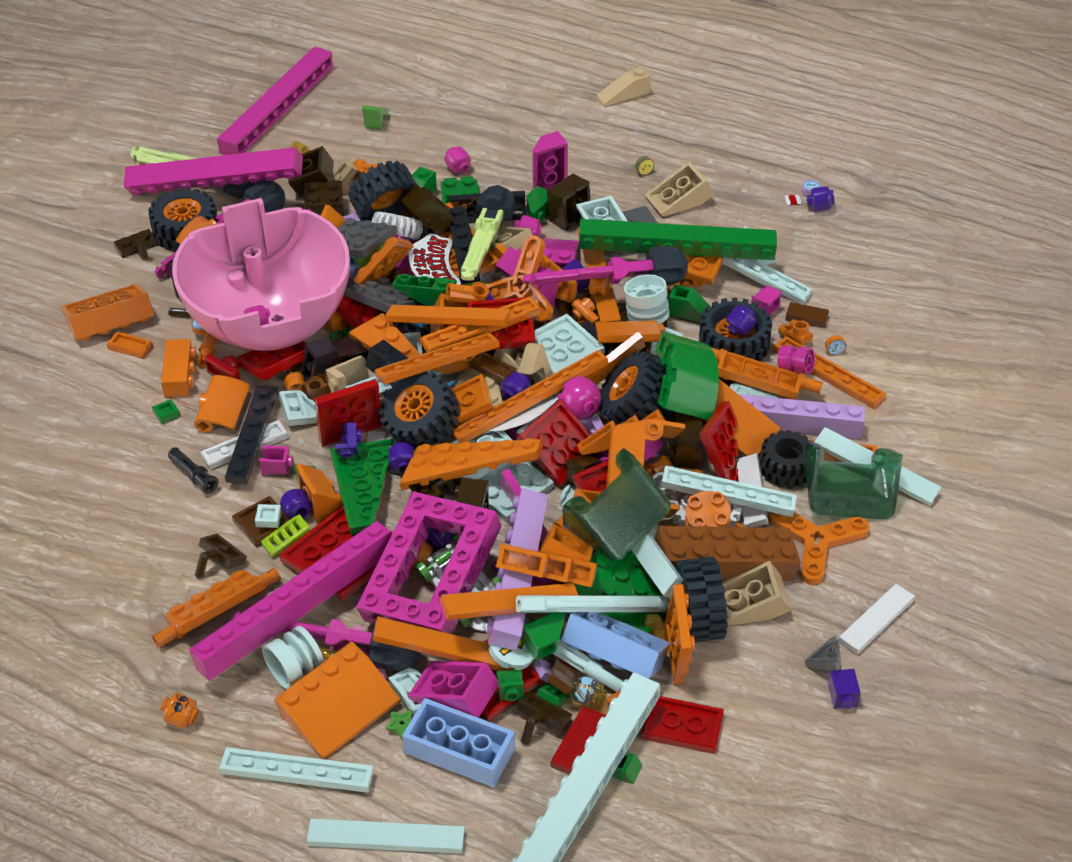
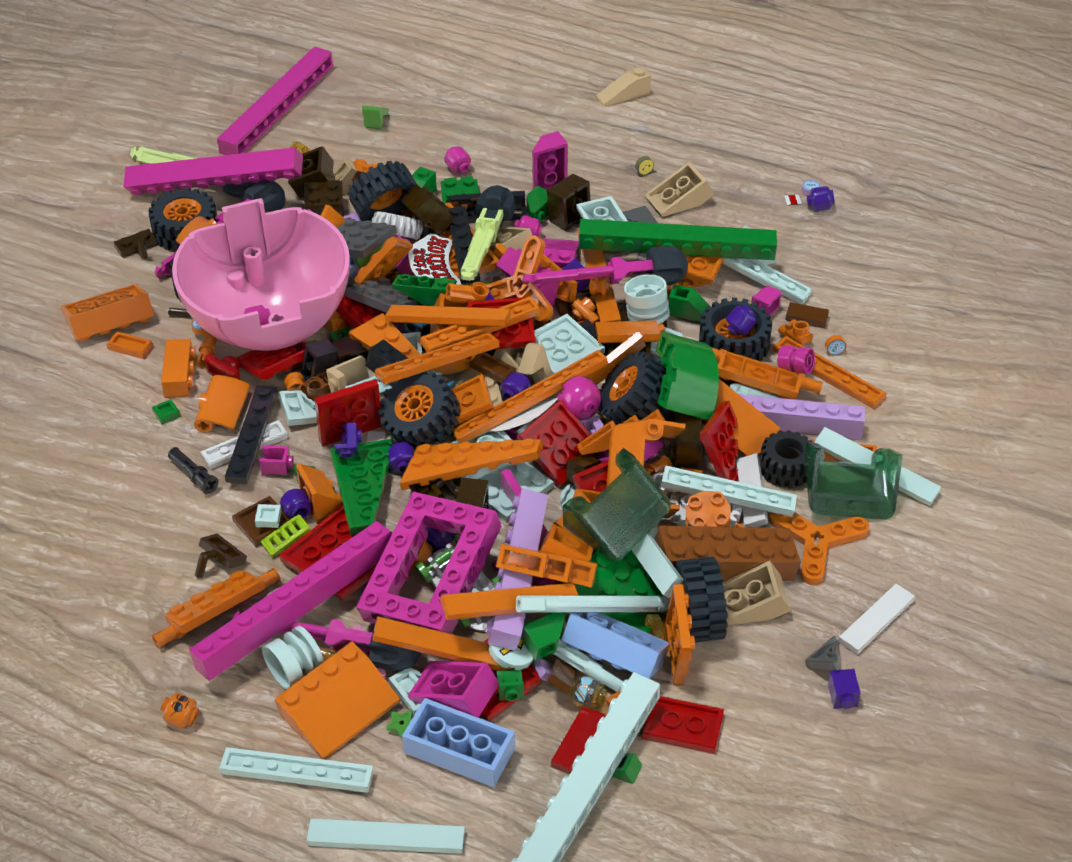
(544, 711): dark brown plate -> none
(553, 695): green slope -> none

